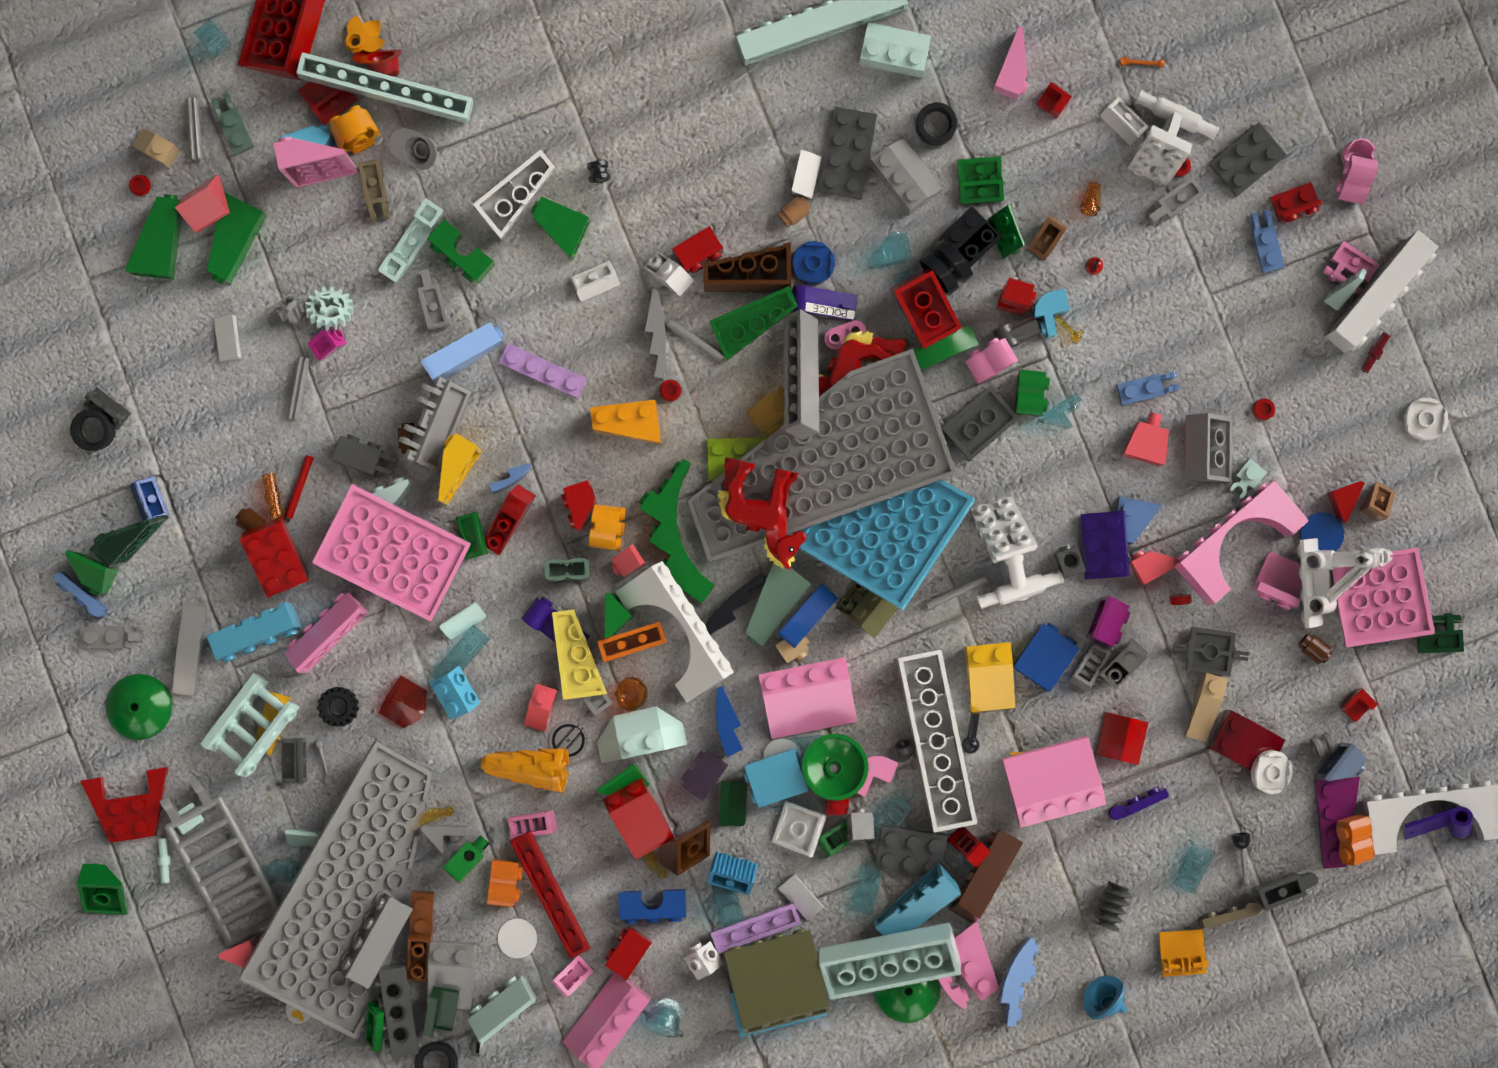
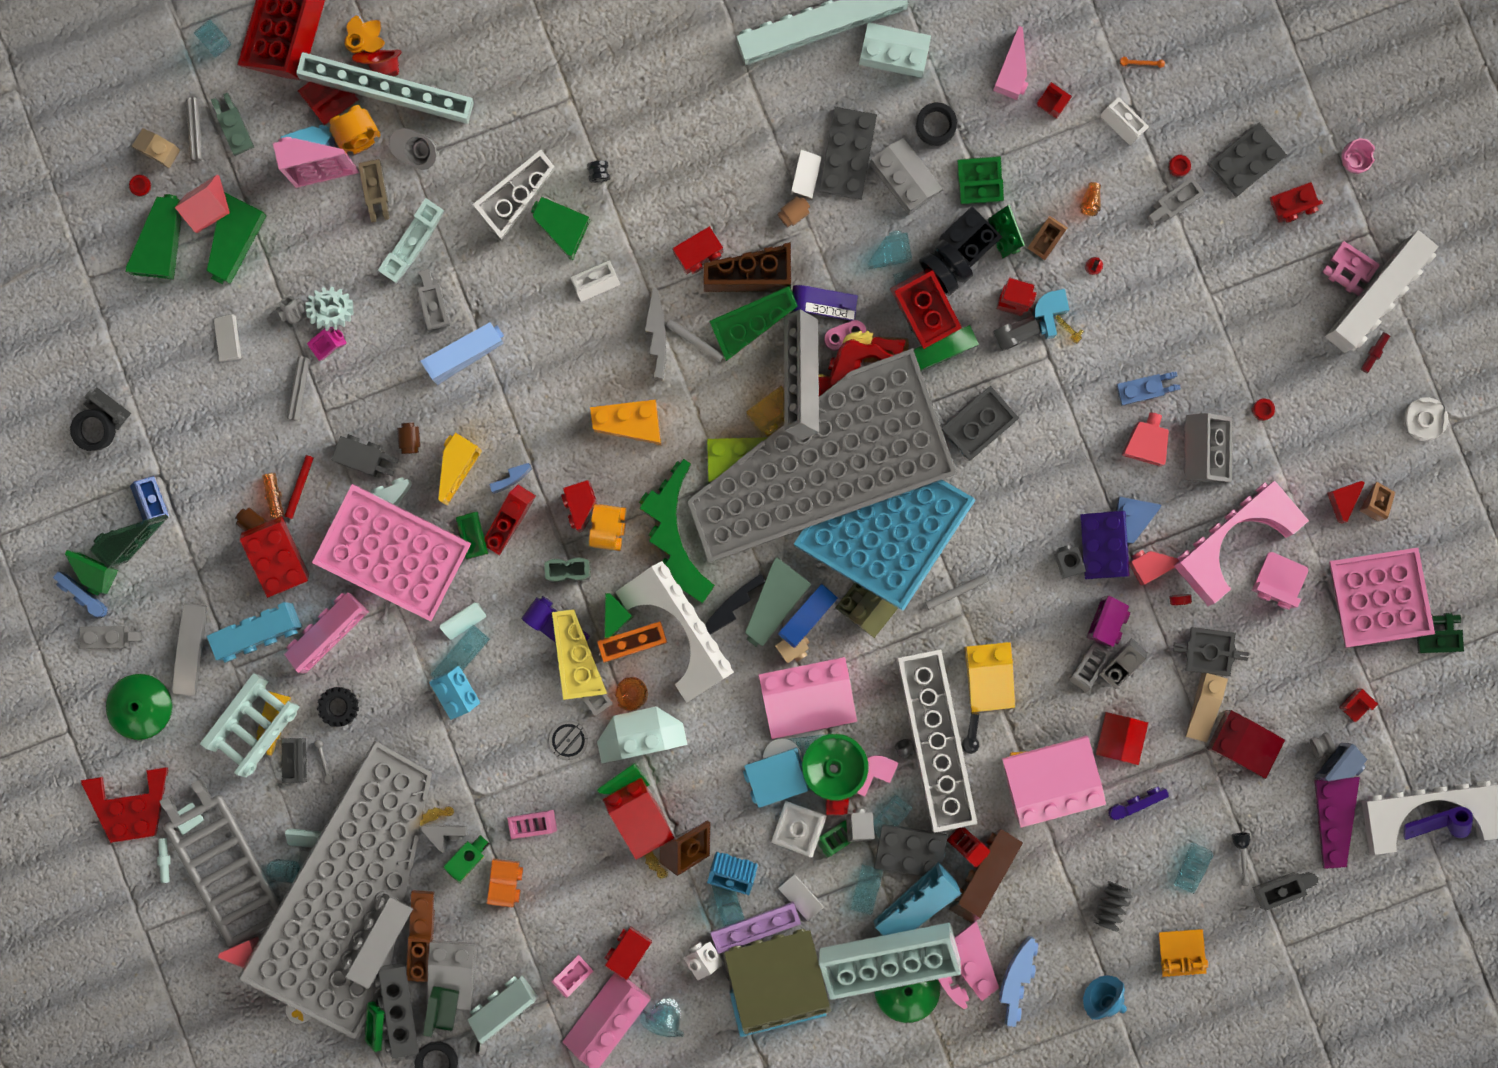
(100, 890): green slope -> none
(404, 702): clear red slope -> none
(437, 423): light grey hinge -> none
(474, 266): green arch -> none
(517, 938): white sticker -> none
(537, 767): light orange cone -> none
(540, 707): coral slope -> none
(542, 371): lavender plate -> none
(550, 894): red tile -> none
(627, 562): coral slope -> none
(633, 908): blue arch -> none
(669, 273): white slope -> none
(670, 390): red plate -> none
(704, 774): clear purple brick -> none
(727, 722): blue slope -> none
(732, 803): dark green panel -> none
(762, 514): red animal -> none
(813, 263): blue tile -> none
(991, 360): bright pink brick -> none
(1008, 540): white plate -> none
(1030, 393): green brick -> none
(1046, 656): blue brick -> none
(1057, 416): clear light blue slope -> none
(1162, 150): white plate -> none
(1231, 914): dark tan hinge -> none
(1248, 476): light aqua plate -> none
(1266, 243): medium blue hinge -> none
(1271, 772): white tile -> none
(1315, 575): white plate -> none
(1315, 648): reddish brown brick -> none
(1324, 528): blue tile -> none
(1341, 293): light aqua slope -> none
(1355, 839): orange brick -> none
(1357, 179): bright pink brick -> none

